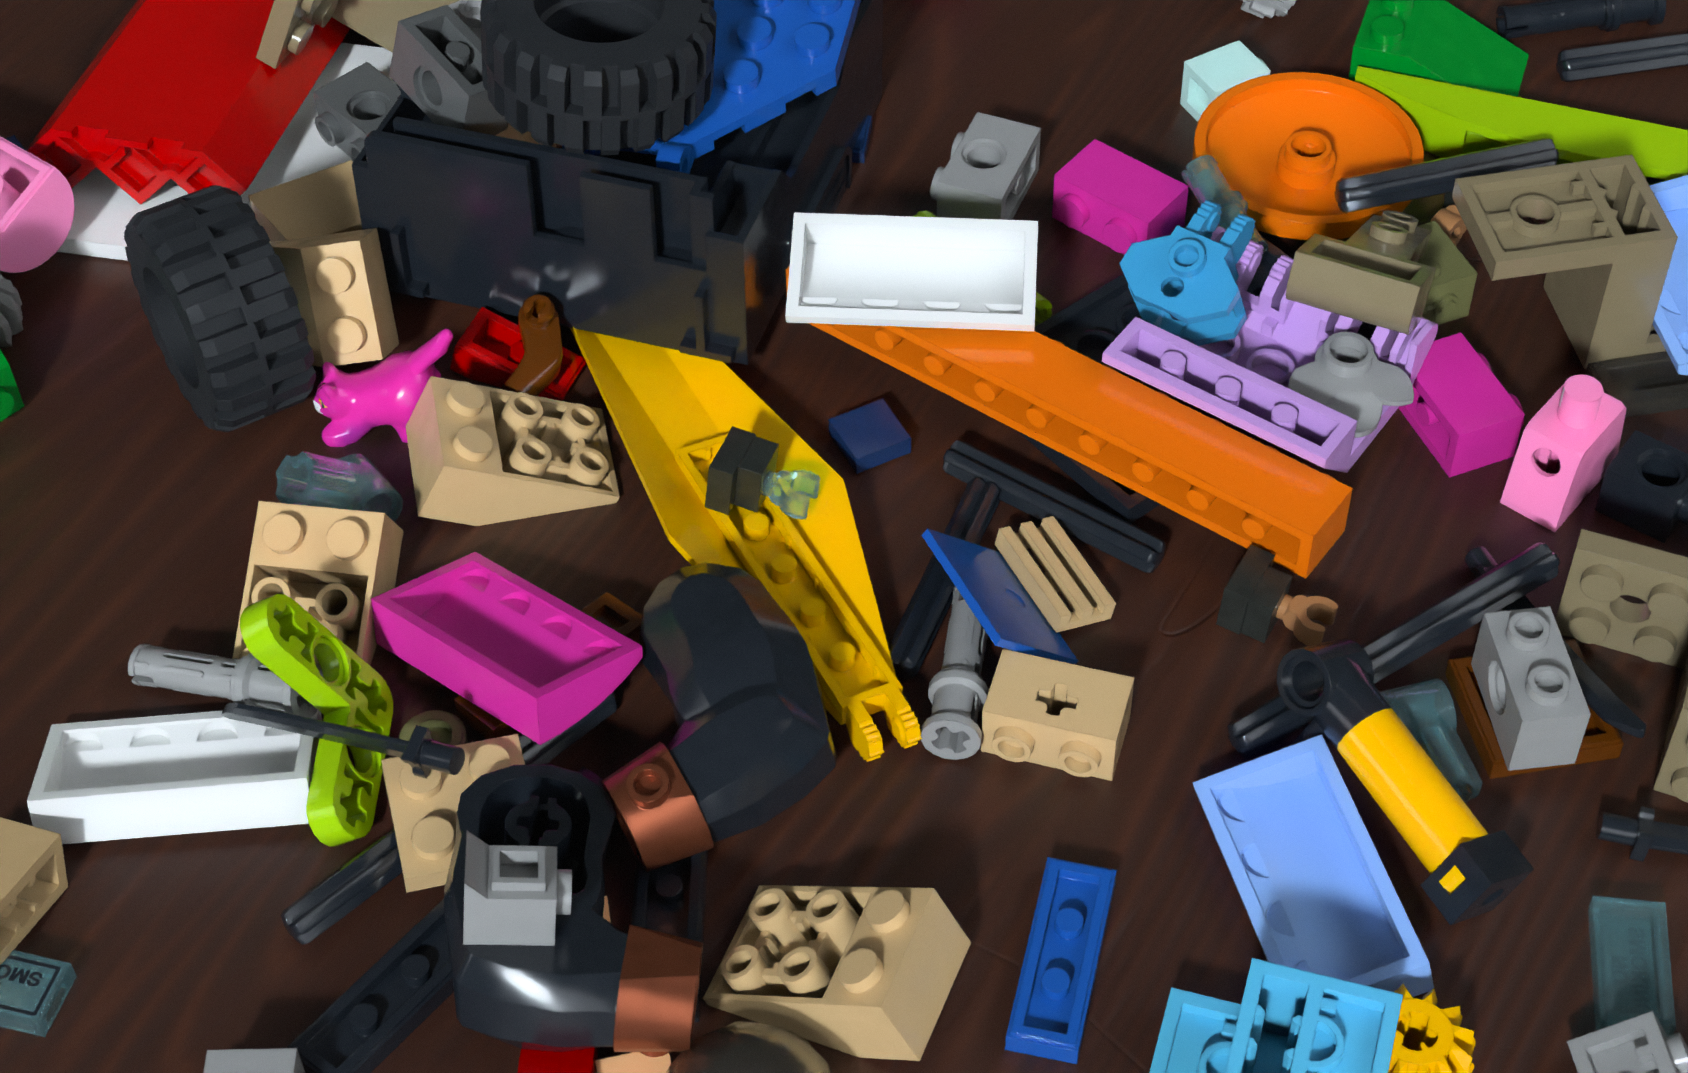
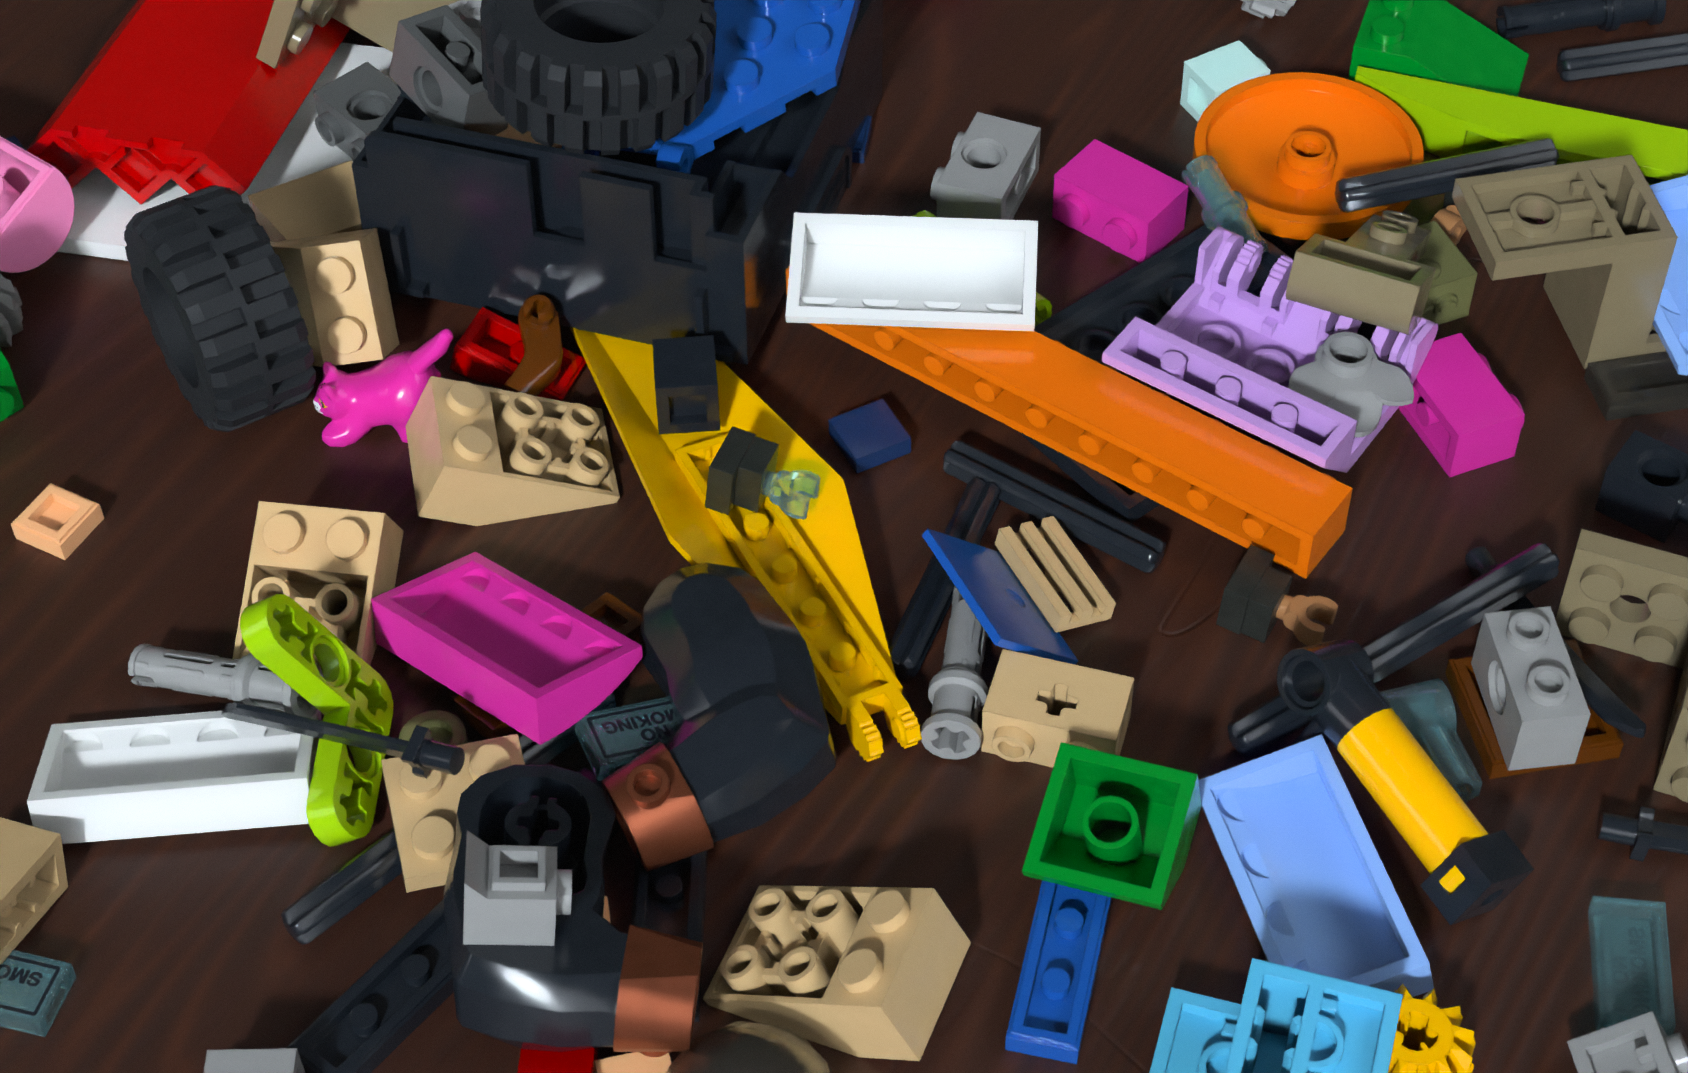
(57, 521): none -> light nougat tile
(336, 483): clear light blue piece -> none
(624, 732): none -> clear light blue tile
(686, 384): none -> black brick
(1114, 826): none -> green slope
(1191, 277): dark azure hinge -> none
(1580, 430): bright pink torso -> none

